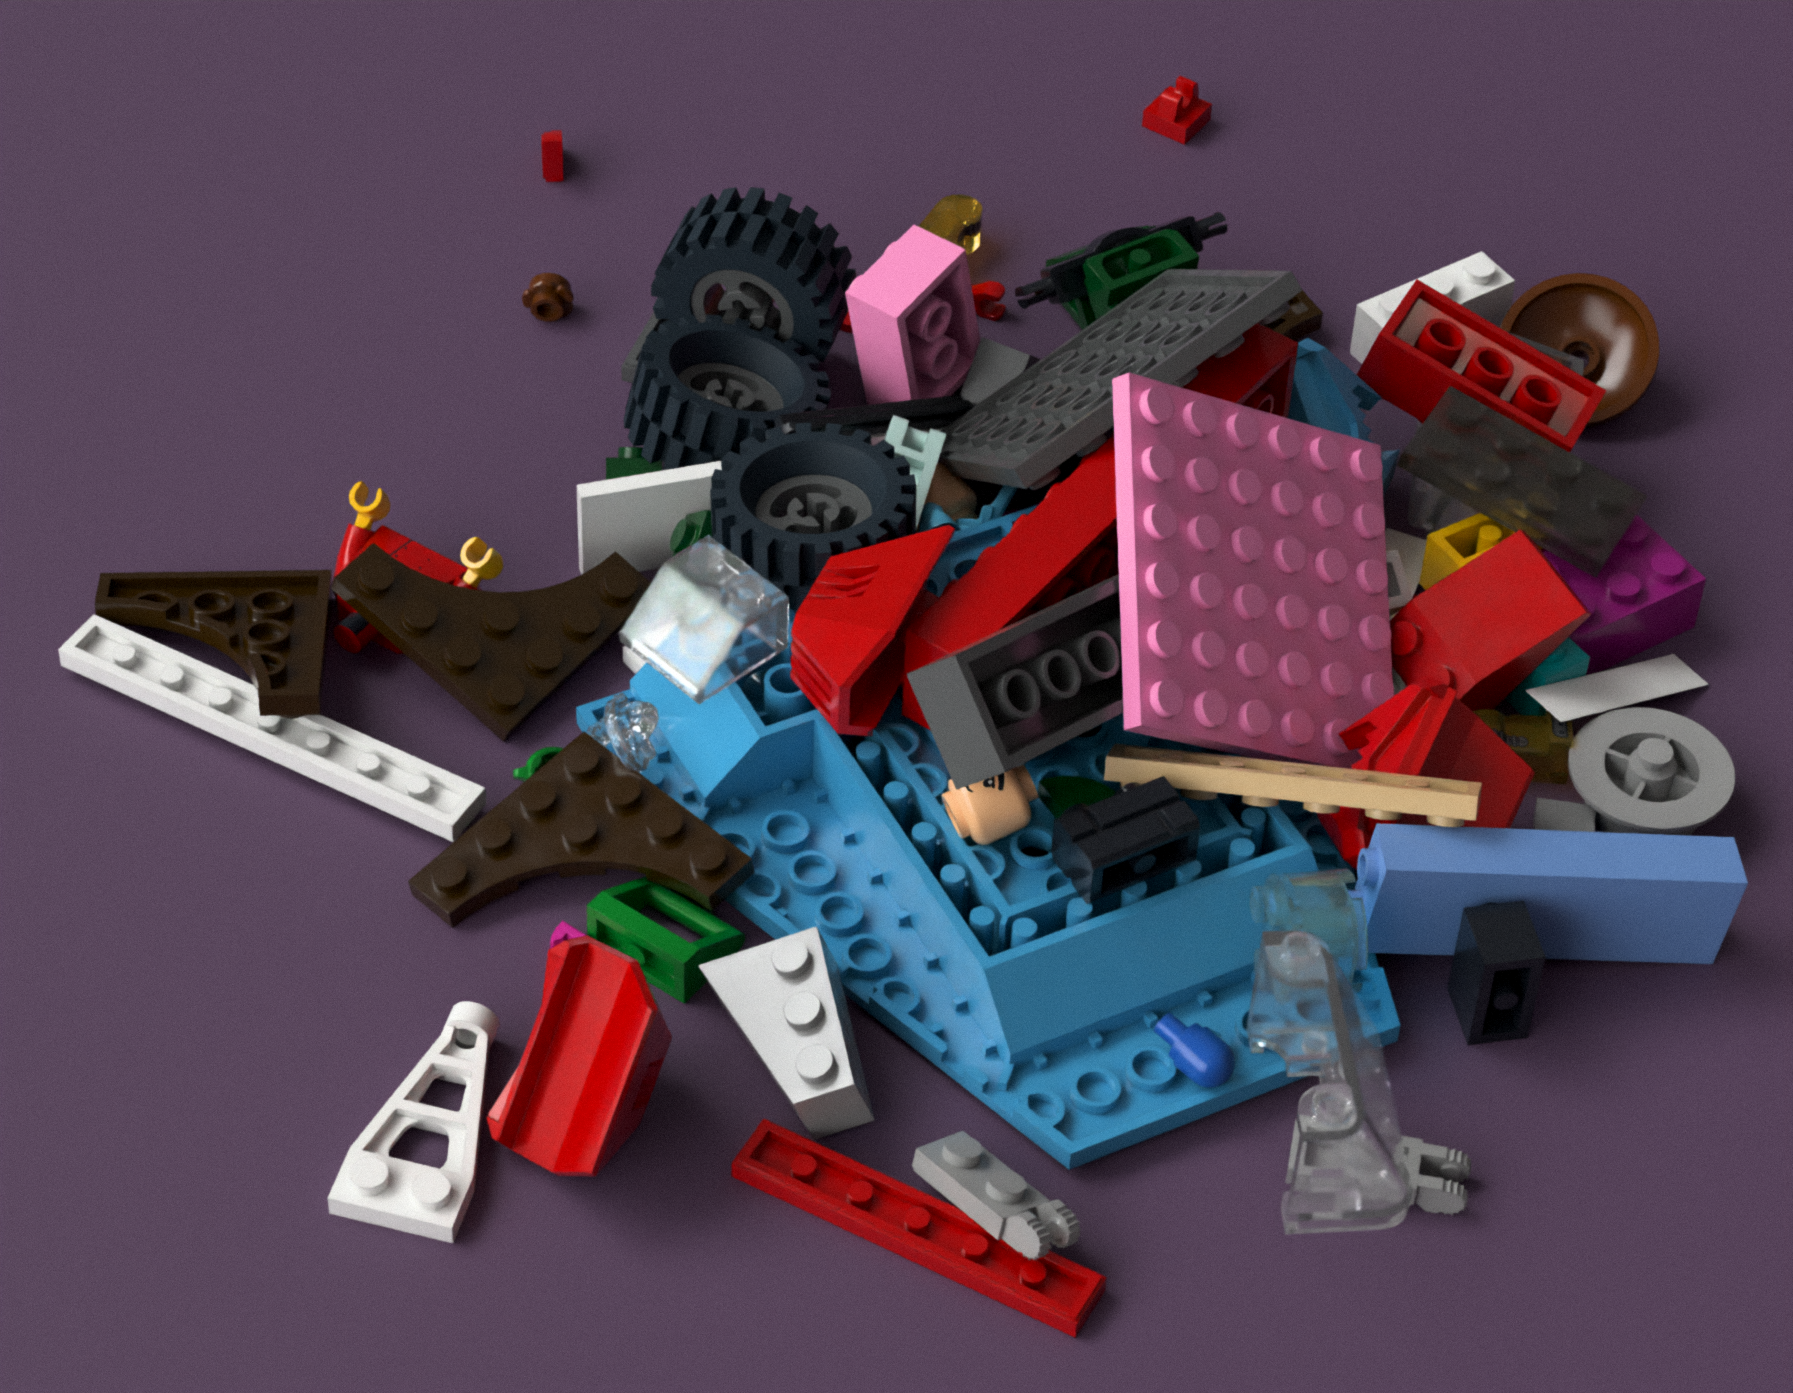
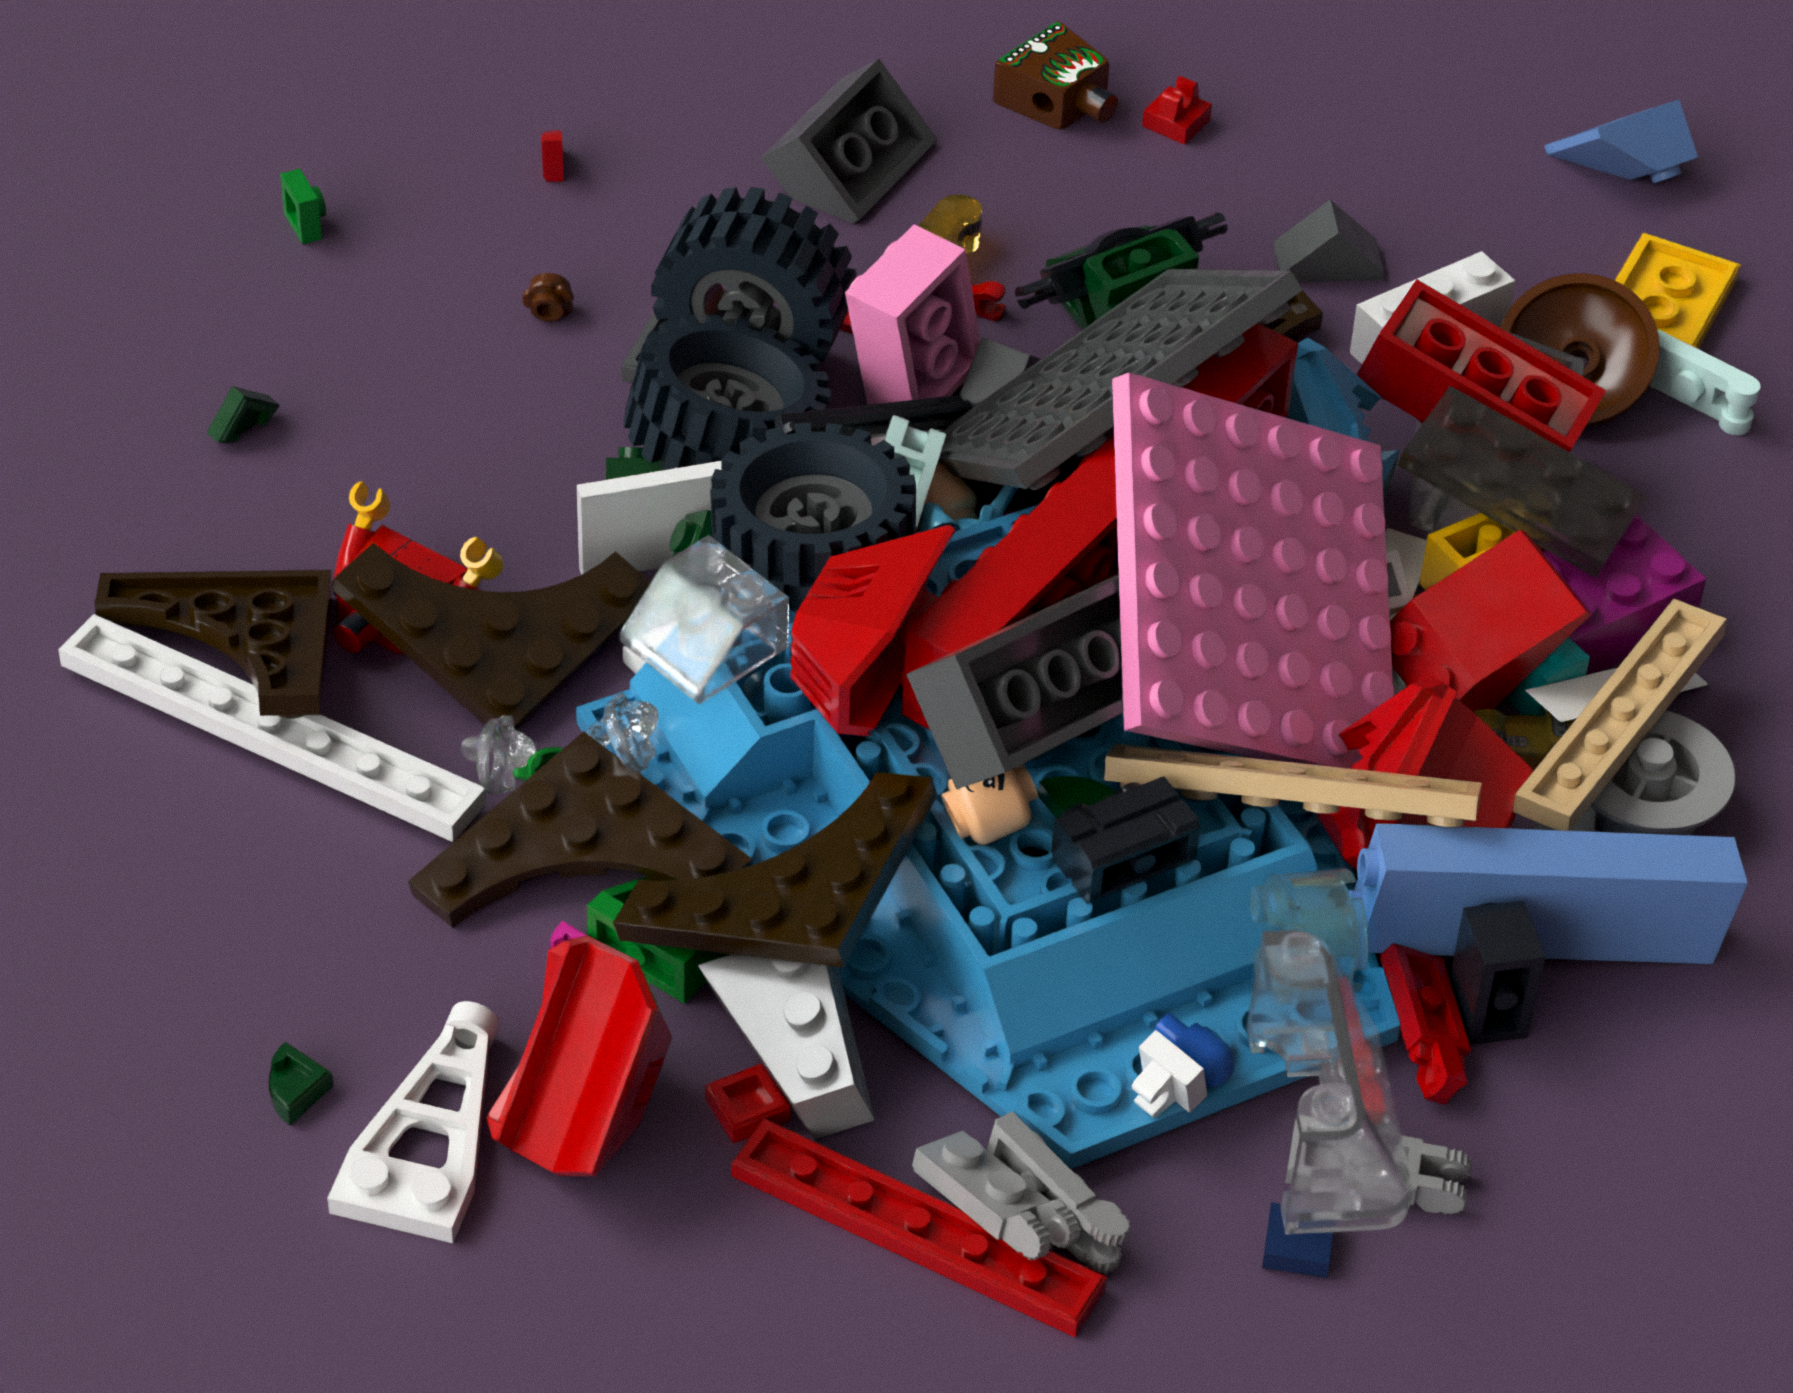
(239, 413): none -> dark green tile
(296, 1082): none -> dark green tile
(302, 205): none -> green plate
(510, 752): none -> clear piece
(745, 1100): none -> red tile
(800, 903): none -> dark brown plate
(851, 145): none -> dark grey slope
(1045, 1172): none -> light grey hinge
(1055, 79): none -> reddish brown torso
(1167, 1077): none -> white tile
(1295, 1252): none -> dark blue tile
(1328, 248): none -> dark grey slope
(1428, 1020): none -> red hinge
(1619, 716): none -> tan plate
(1633, 145): none -> medium blue slope
(1679, 286): none -> yellow tile
(1700, 383): none -> light aqua plate

